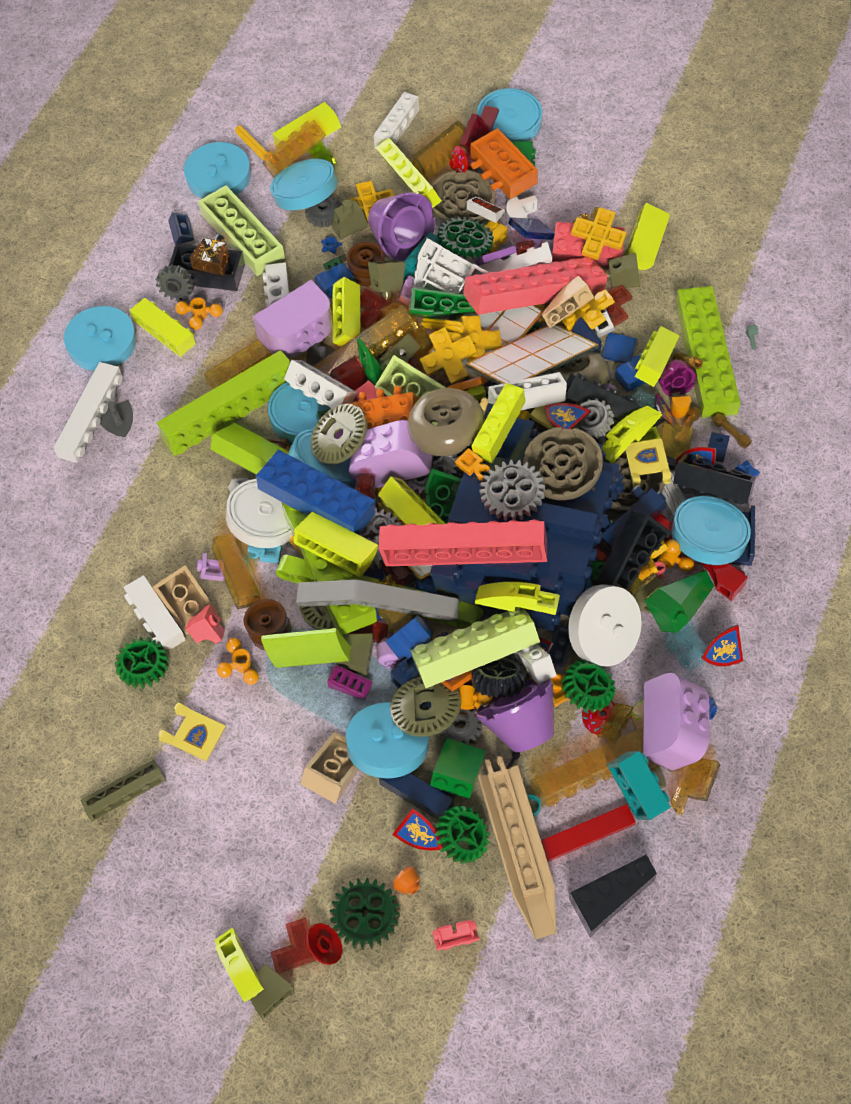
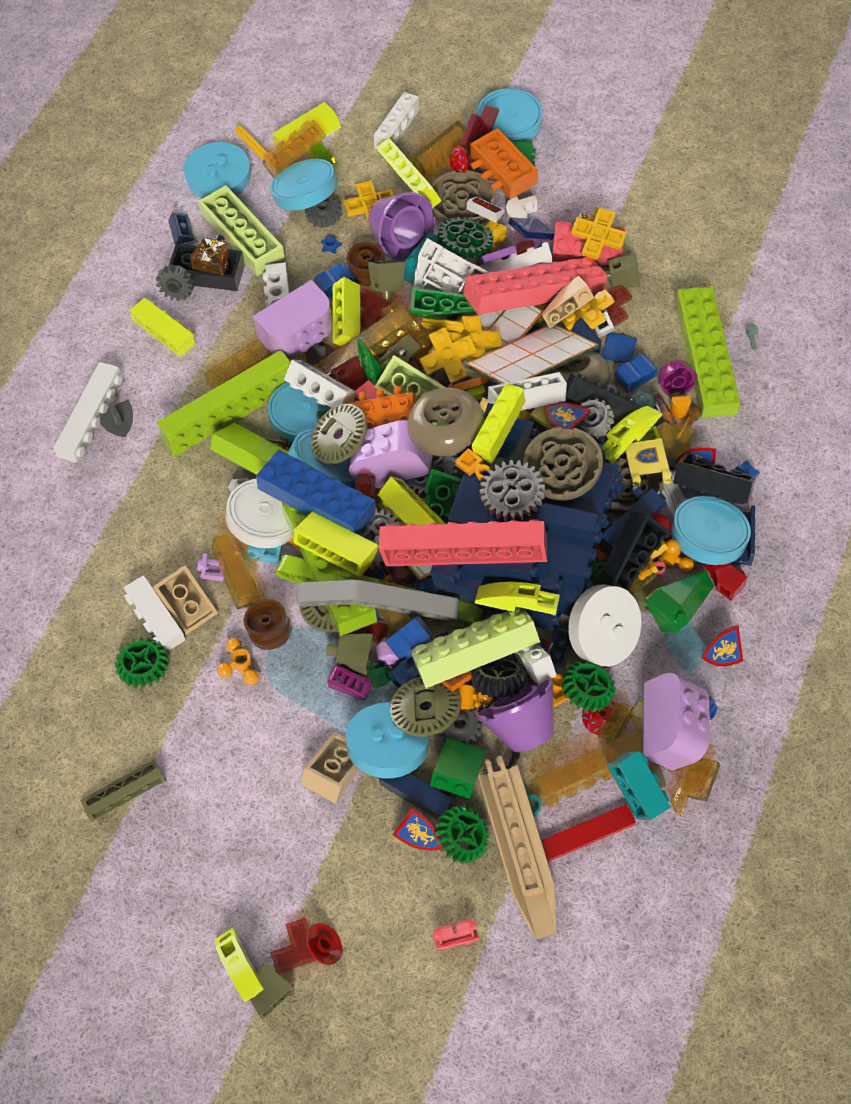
(100, 336): medium azure brick -> none
(196, 734): light yellow flag -> none
(199, 311): light orange piece -> none
(206, 626): coral brick -> none
(306, 648): lime slope -> none
(334, 262): dark green tile -> none
(348, 219): olive torso -> none
(363, 933): dark green gear -> none
(379, 674): none -> dark green piece
(405, 293): lavender bracket -> none
(407, 881): orange cone -> none
(609, 894): black wedge -> none
(647, 235): neon yellow brick -> none
(656, 355): neon yellow brick -> none
(693, 362): pearl gold bar -> none
(719, 442): dark blue brick -> none
(743, 440): pearl gold bar -> none

